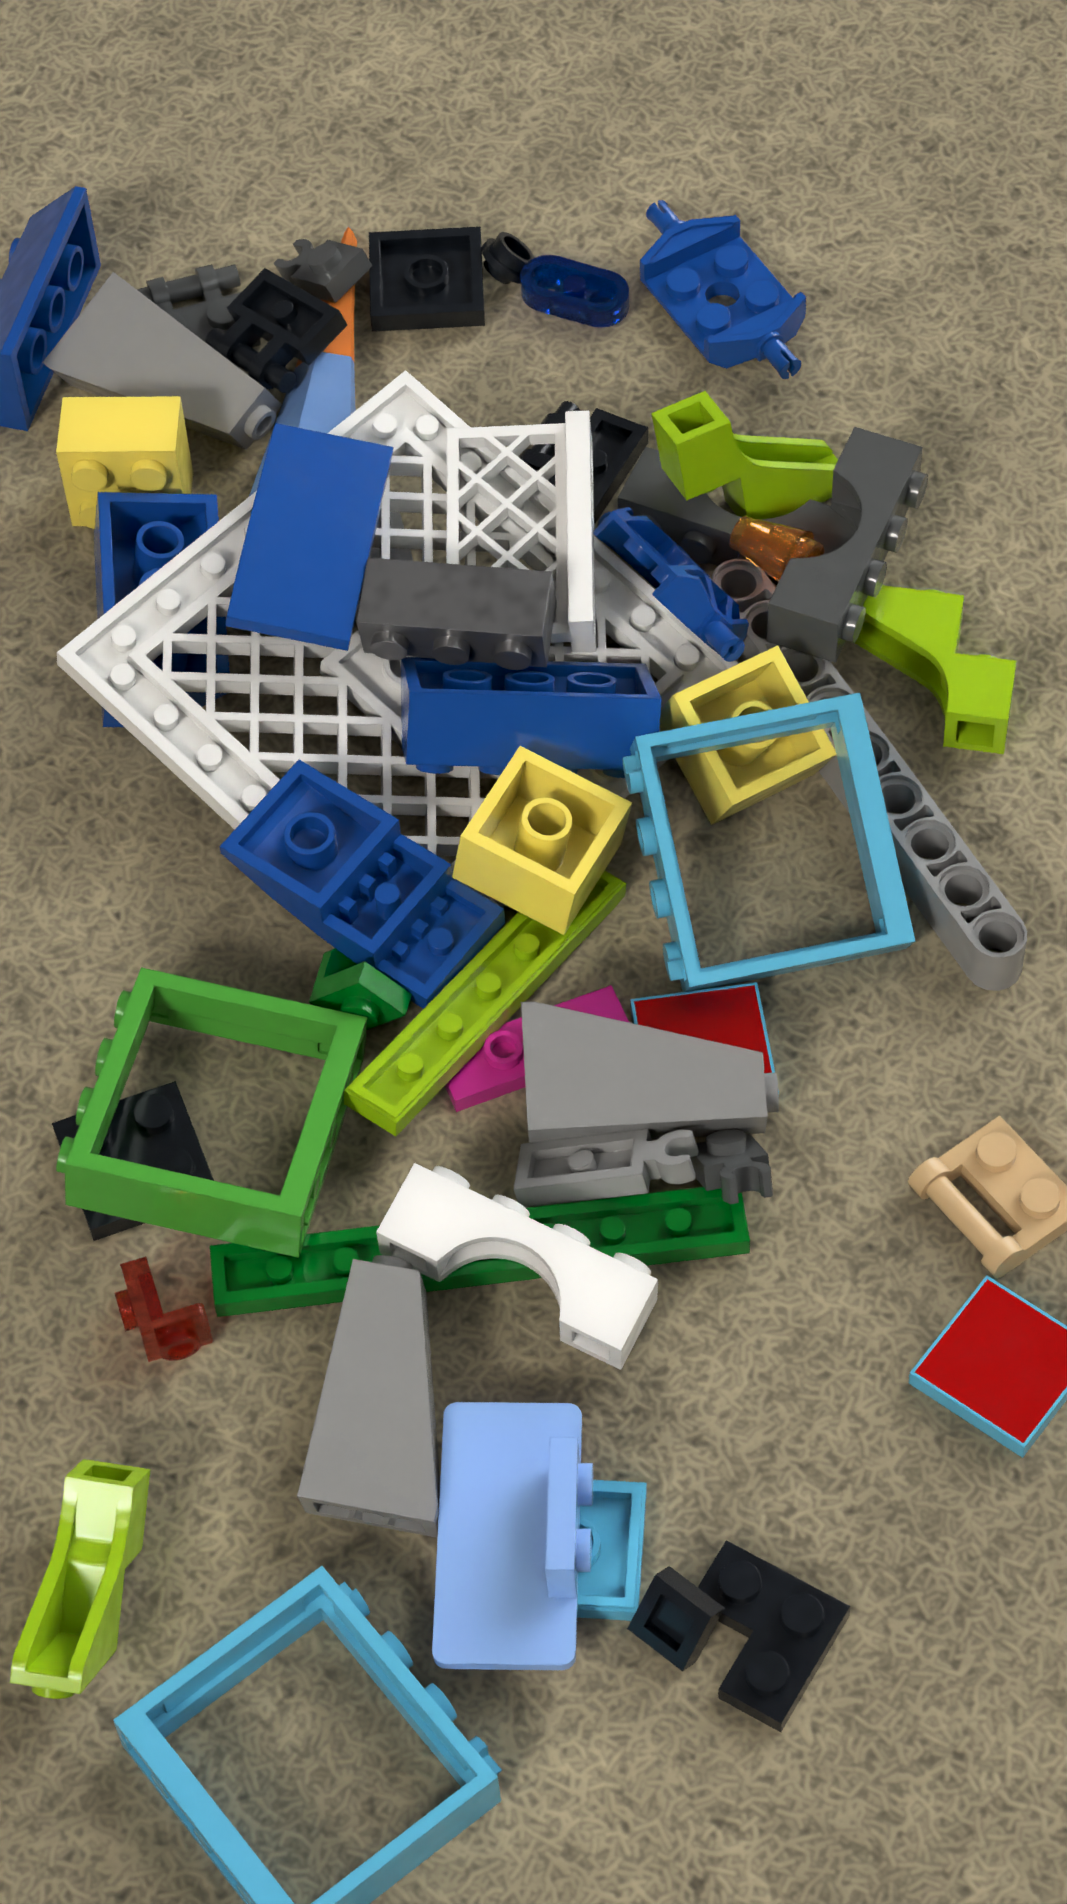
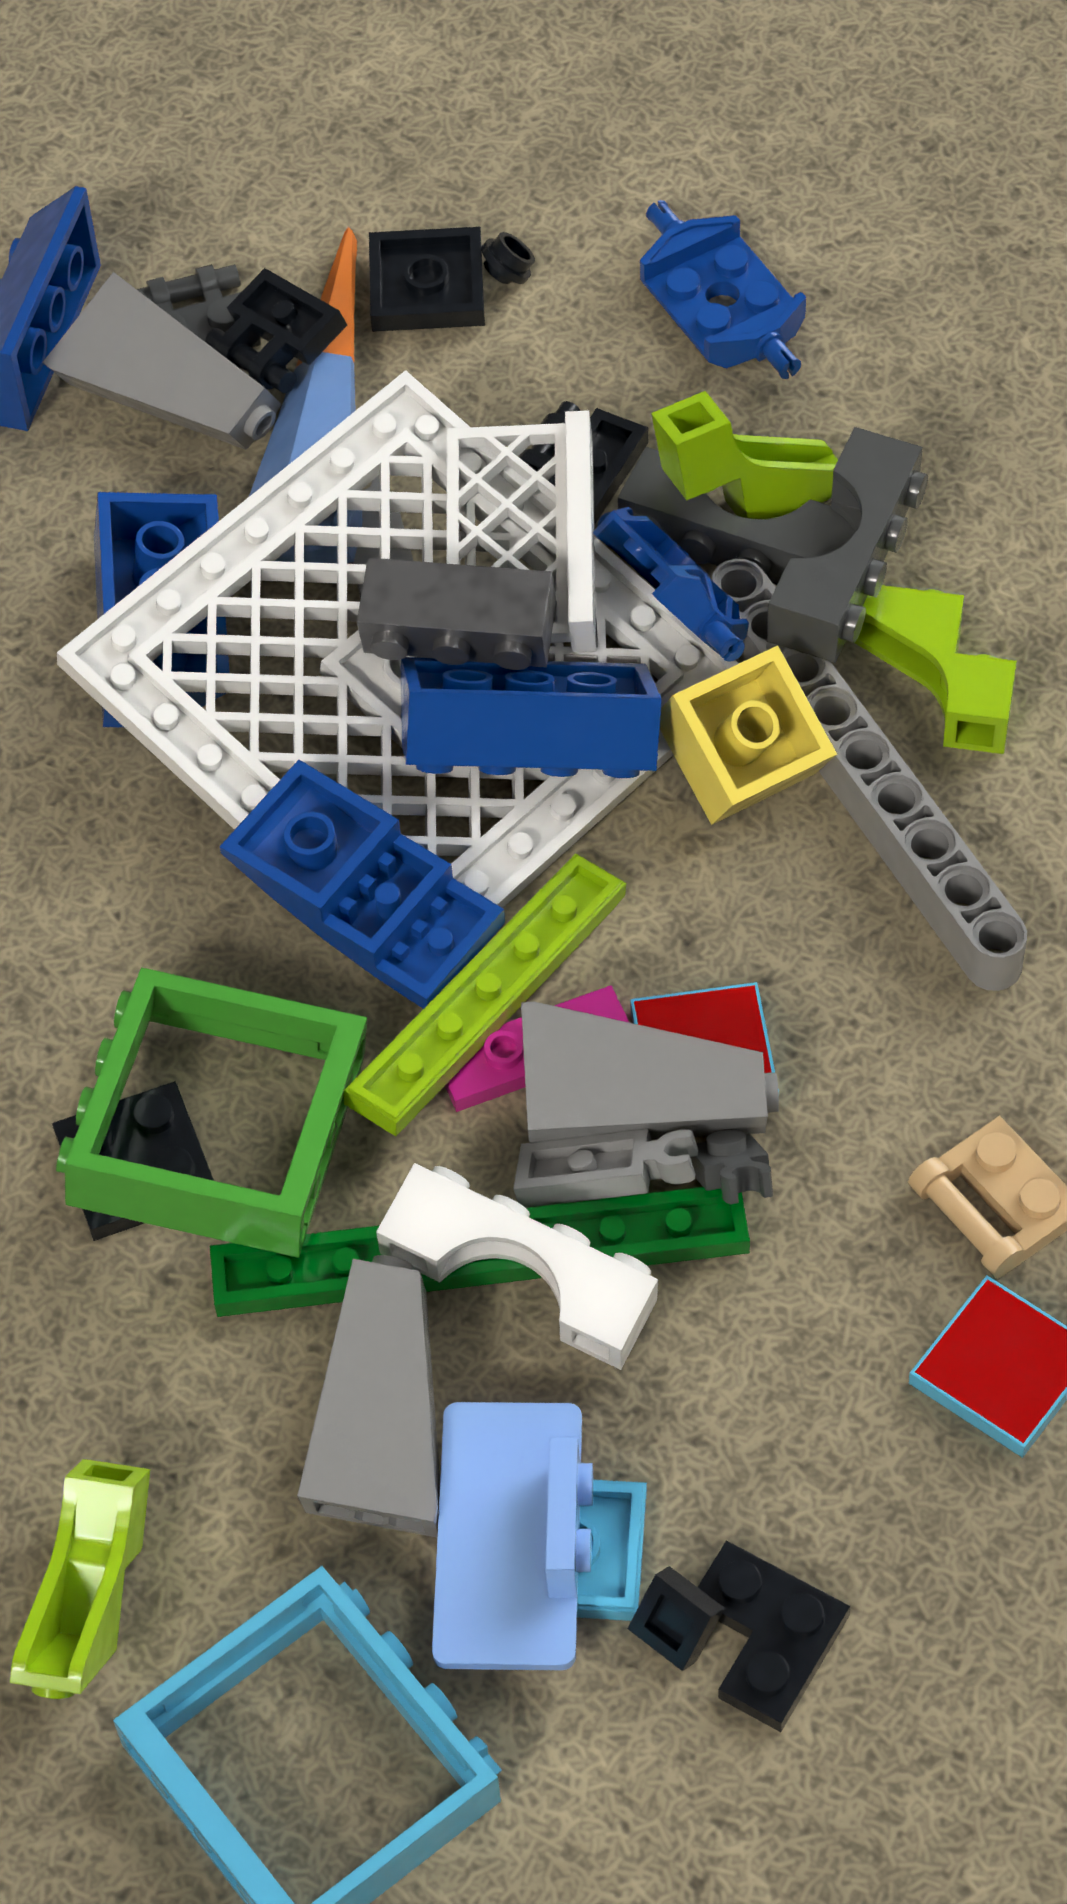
(121, 449): light yellow brick -> none
(164, 1335): clear red bracket -> none
(309, 537): blue slope -> none
(324, 270): dark grey plate -> none
(358, 990): green bracket -> none
(541, 840): light yellow brick -> none
(580, 294): clear blue plate -> none
(772, 544): clear orange cone -> none
(867, 814): medium azure window -> none

